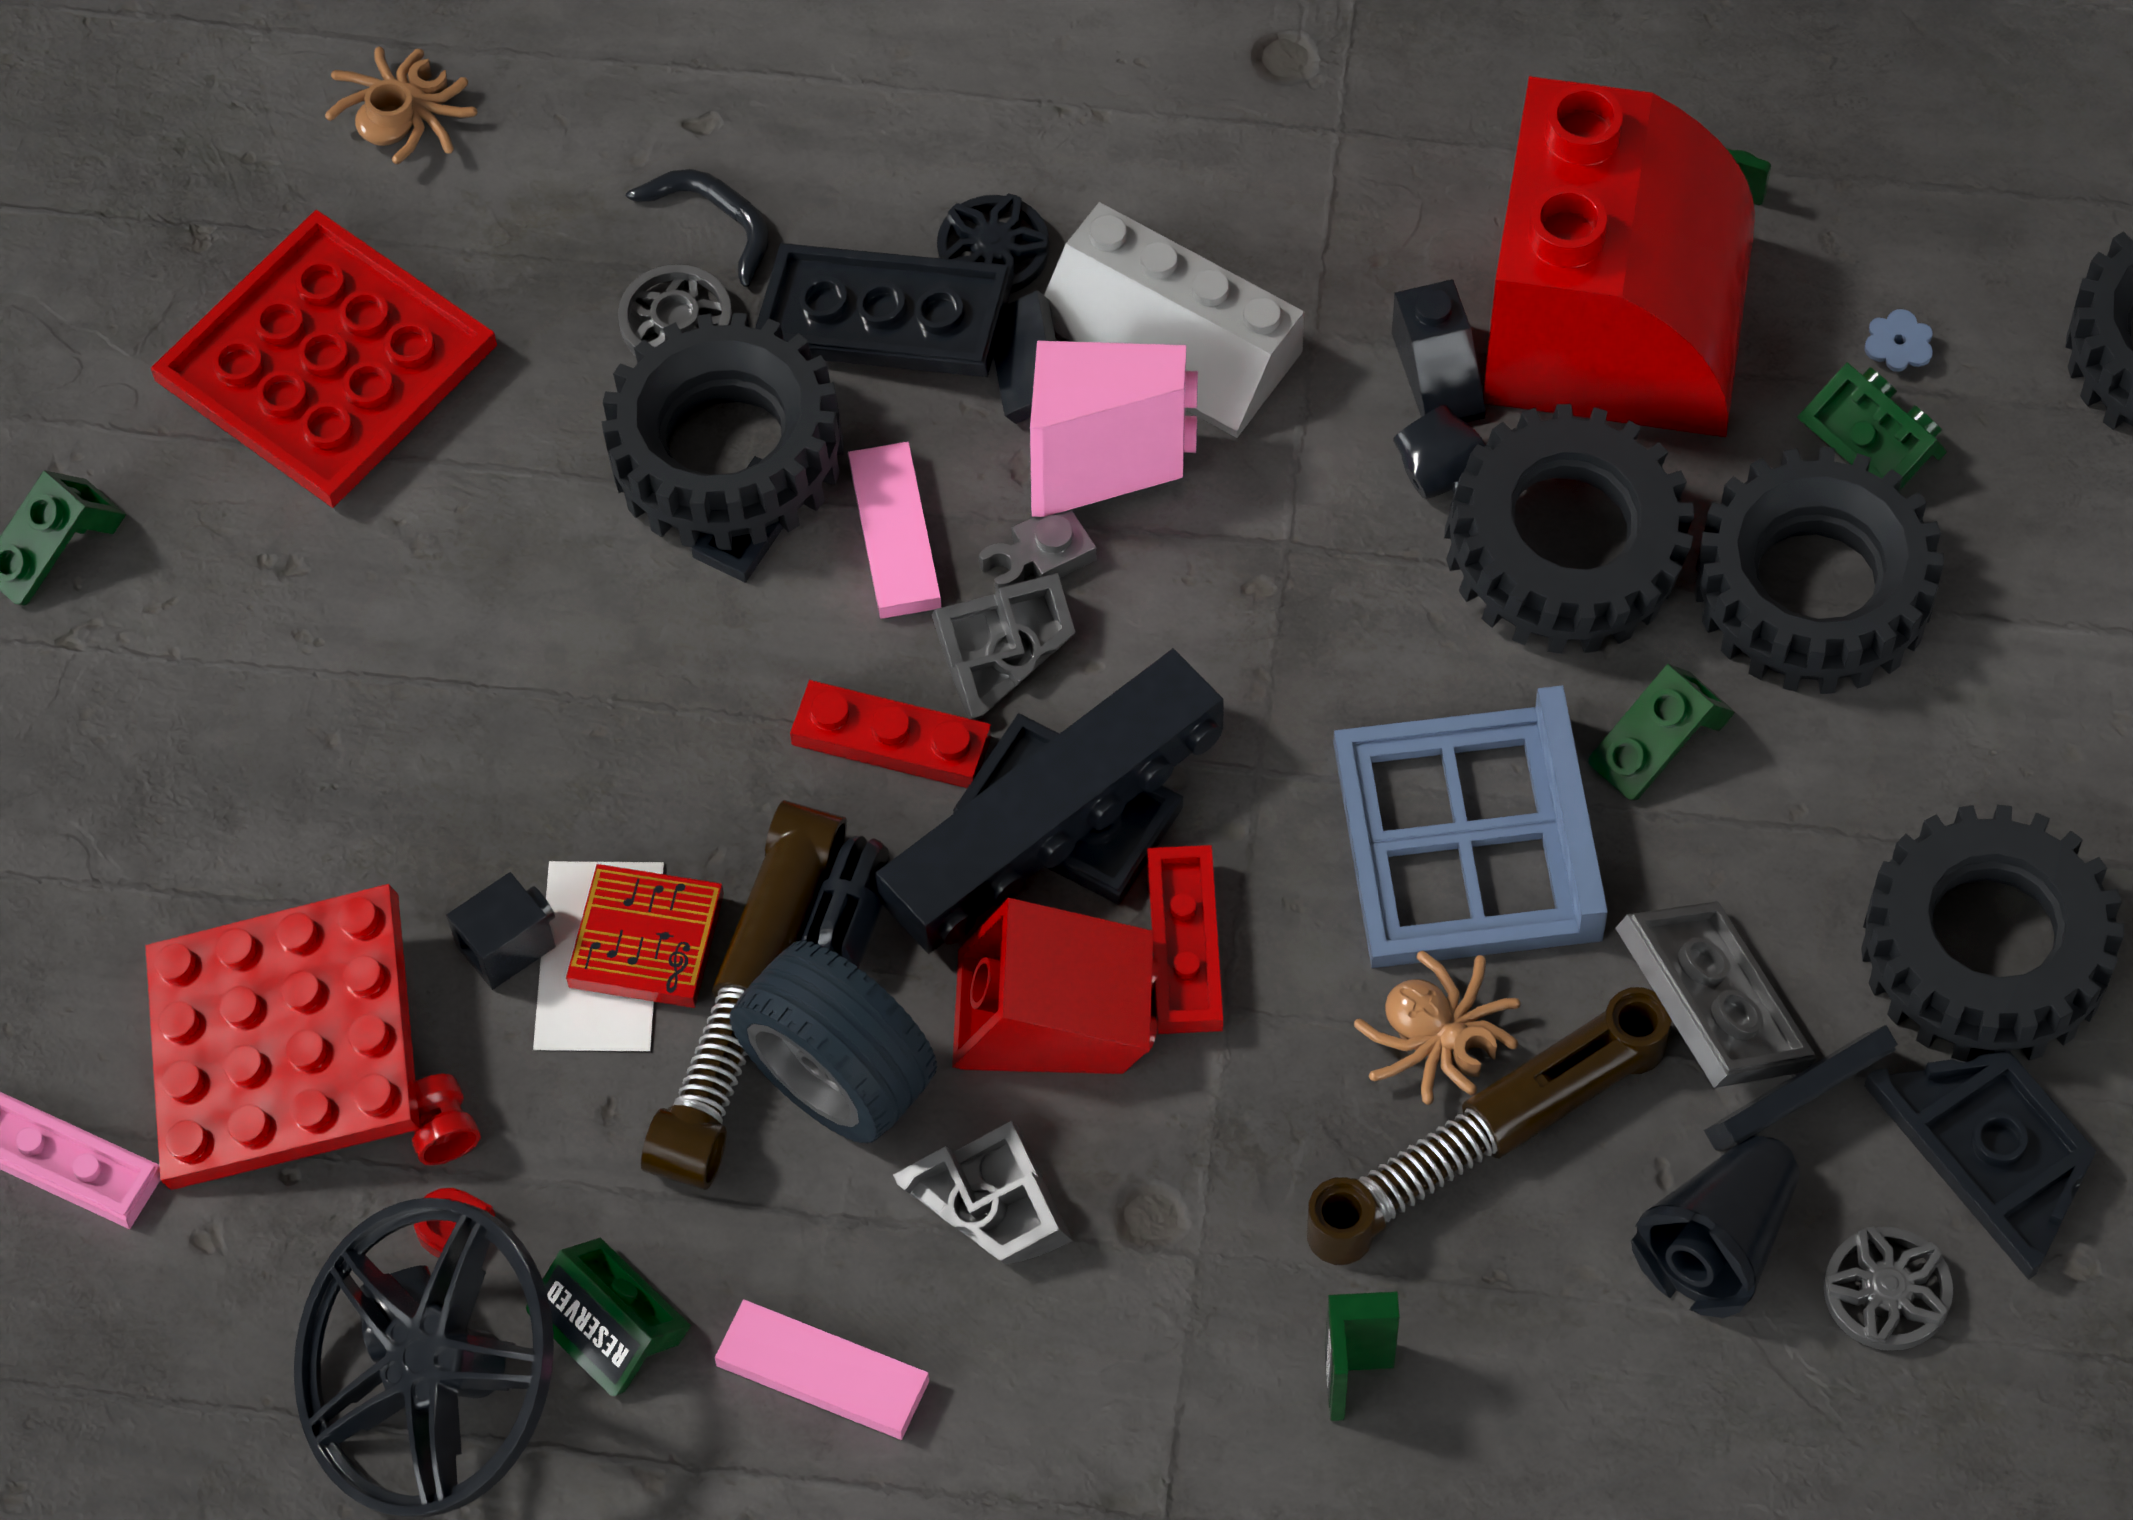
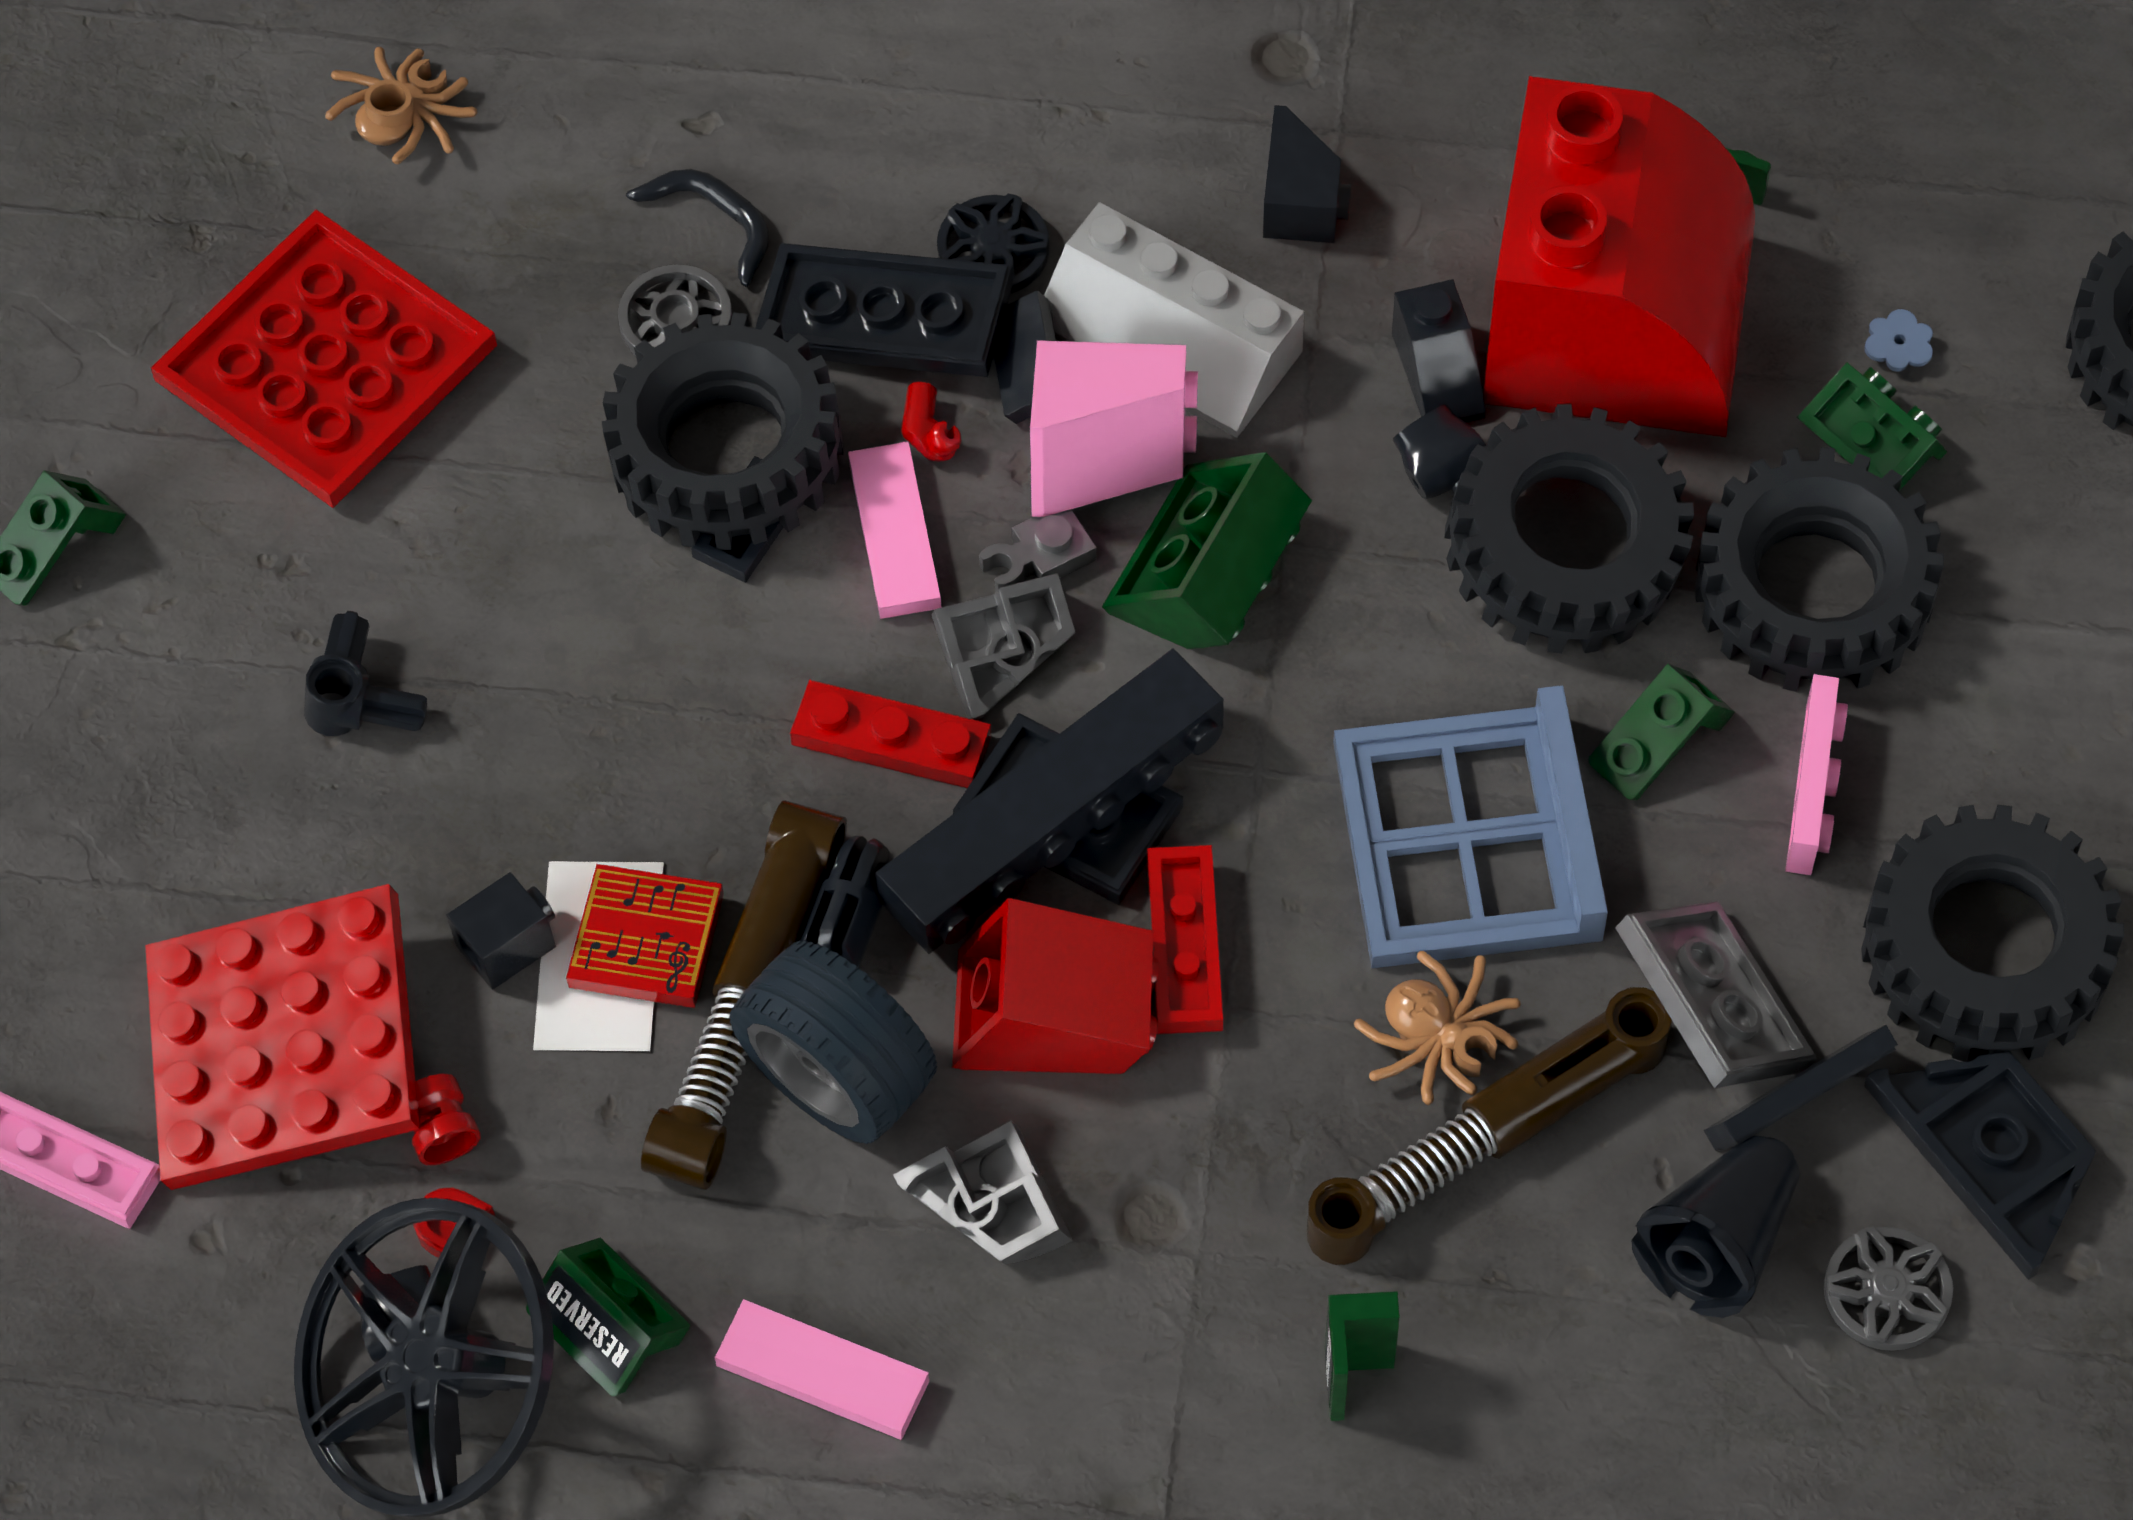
(343, 674): none -> black axle
(922, 429): none -> red arm
(1210, 551): none -> dark green slope
(1302, 184): none -> black slope
(1816, 775): none -> bright pink plate

